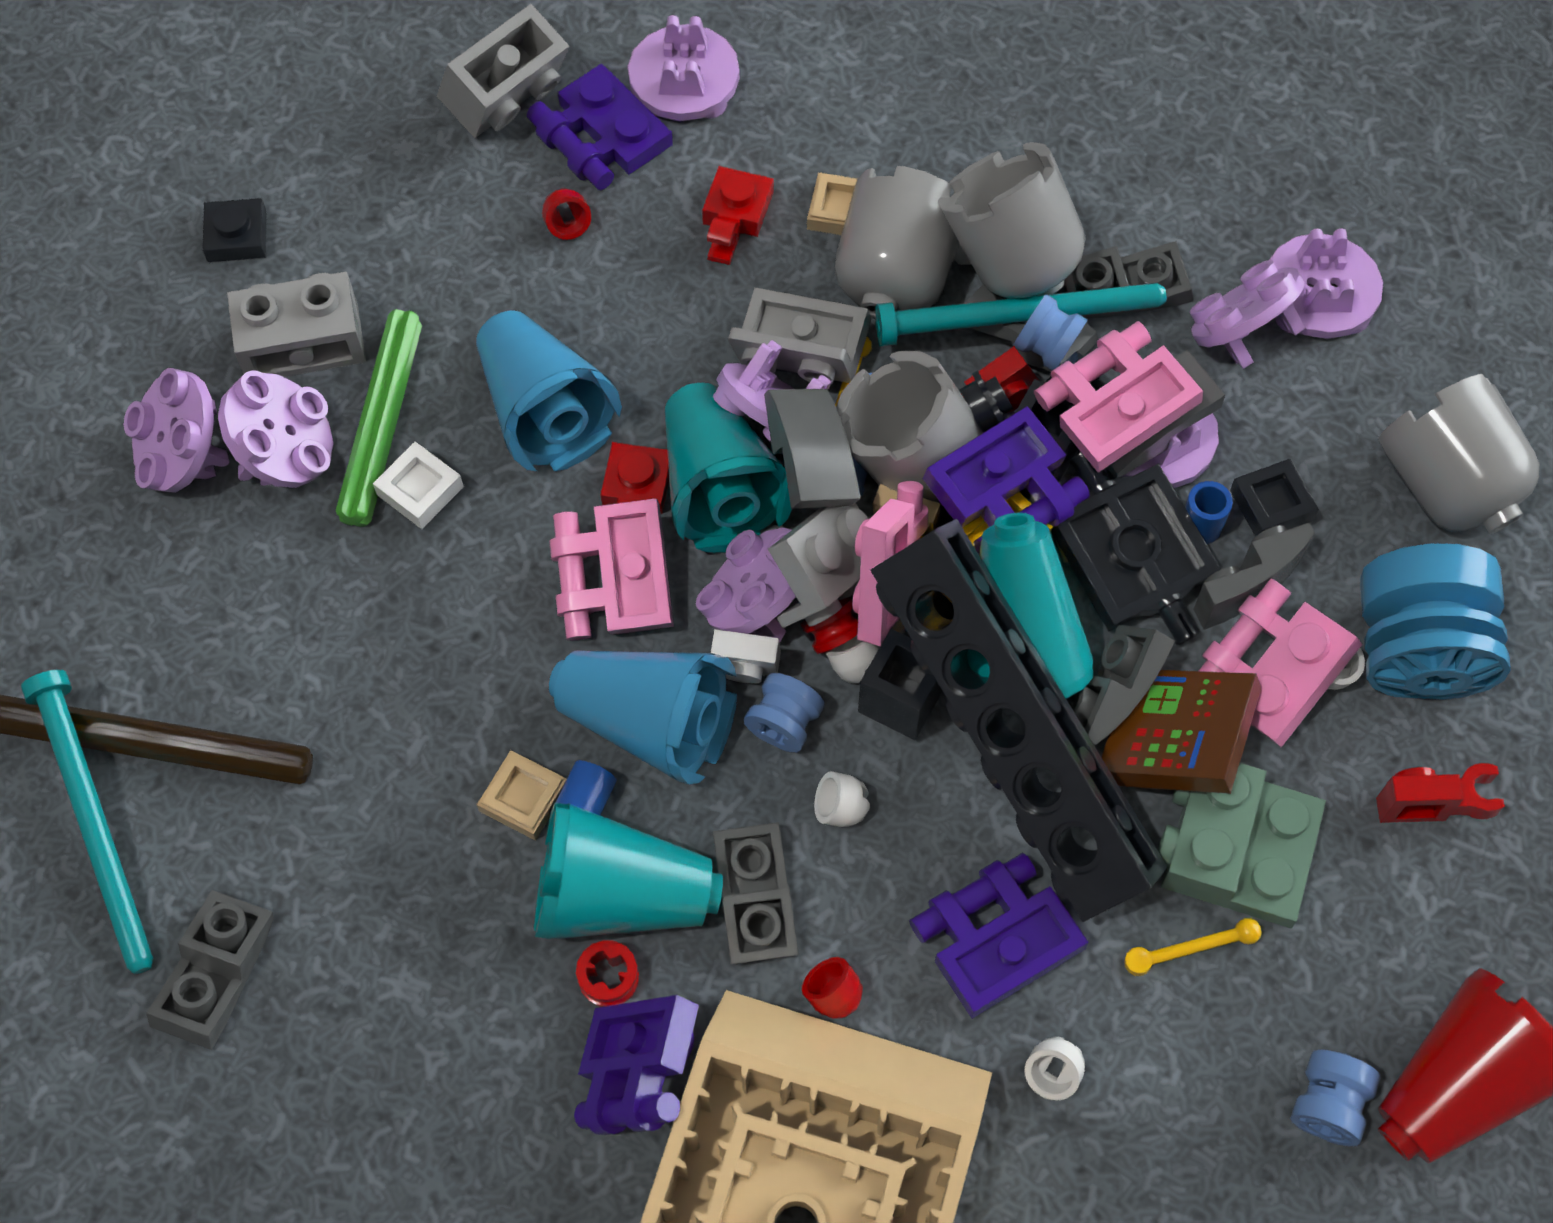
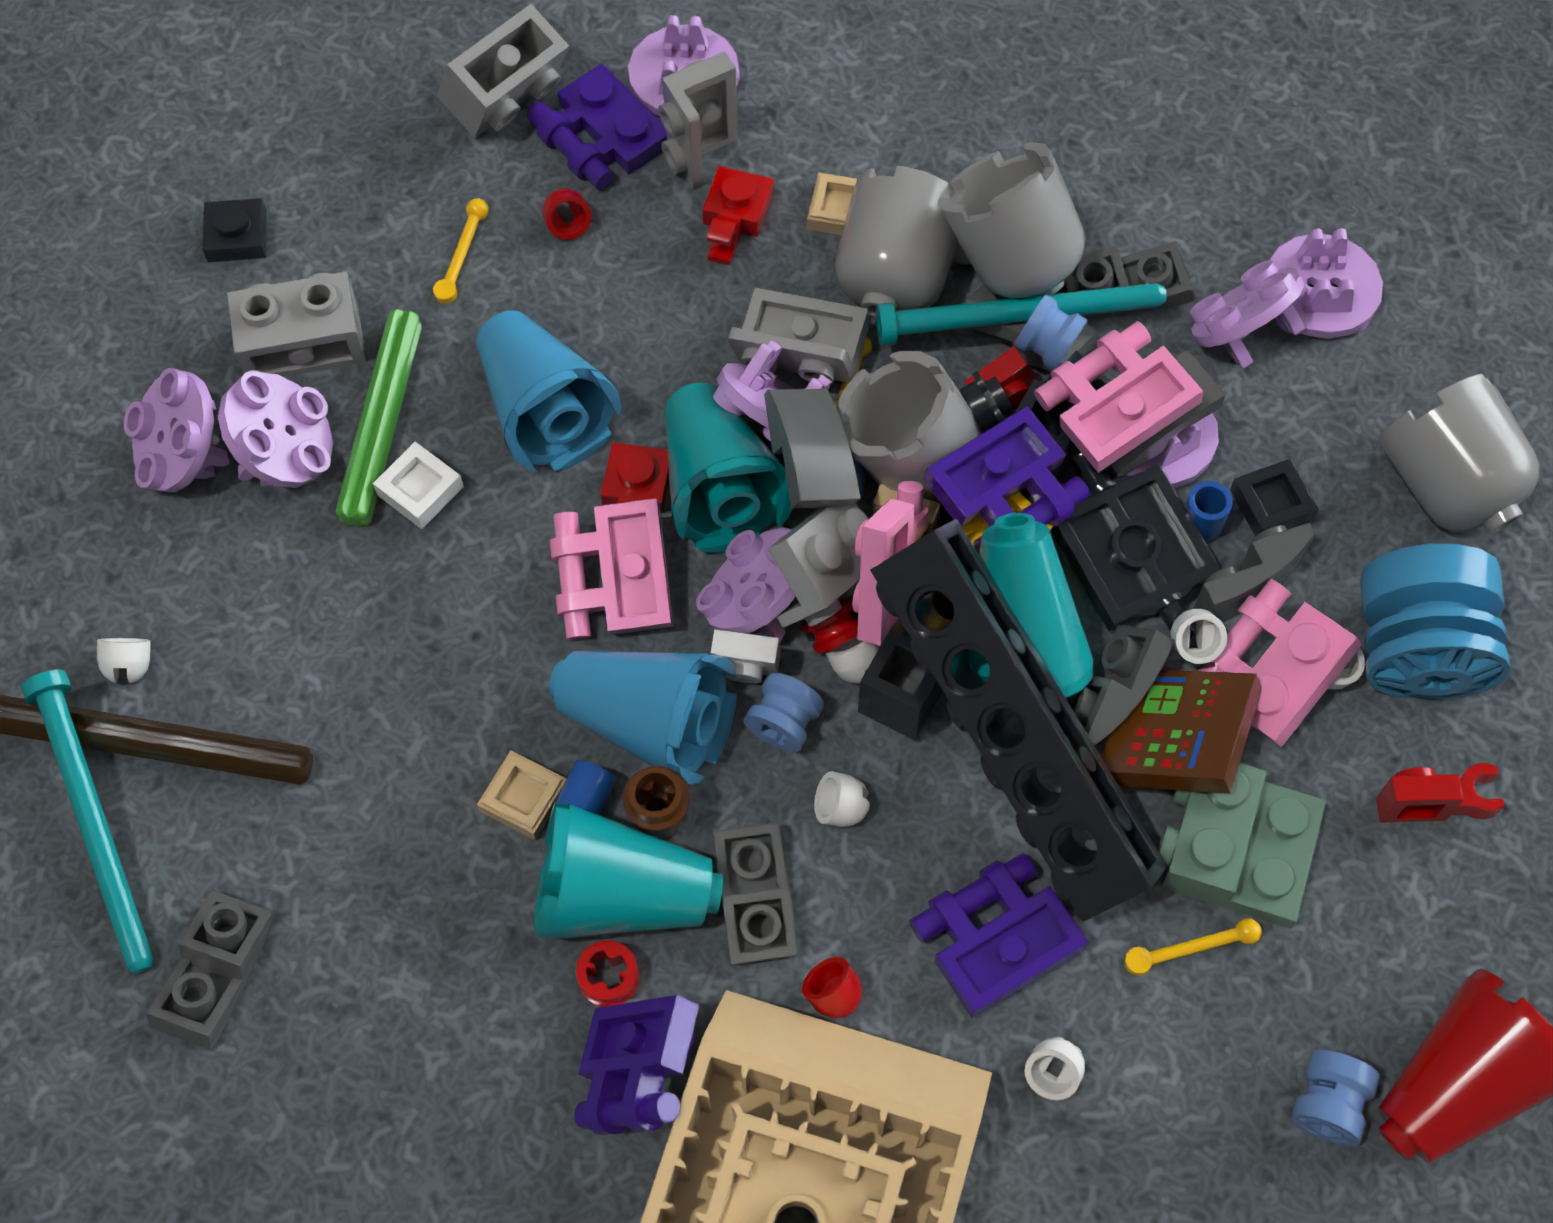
(123, 653): none -> white hinge
(445, 289): none -> yellow hinge
(656, 790): none -> reddish brown cone
(698, 114): none -> light grey bracket
(1210, 636): none -> white hinge

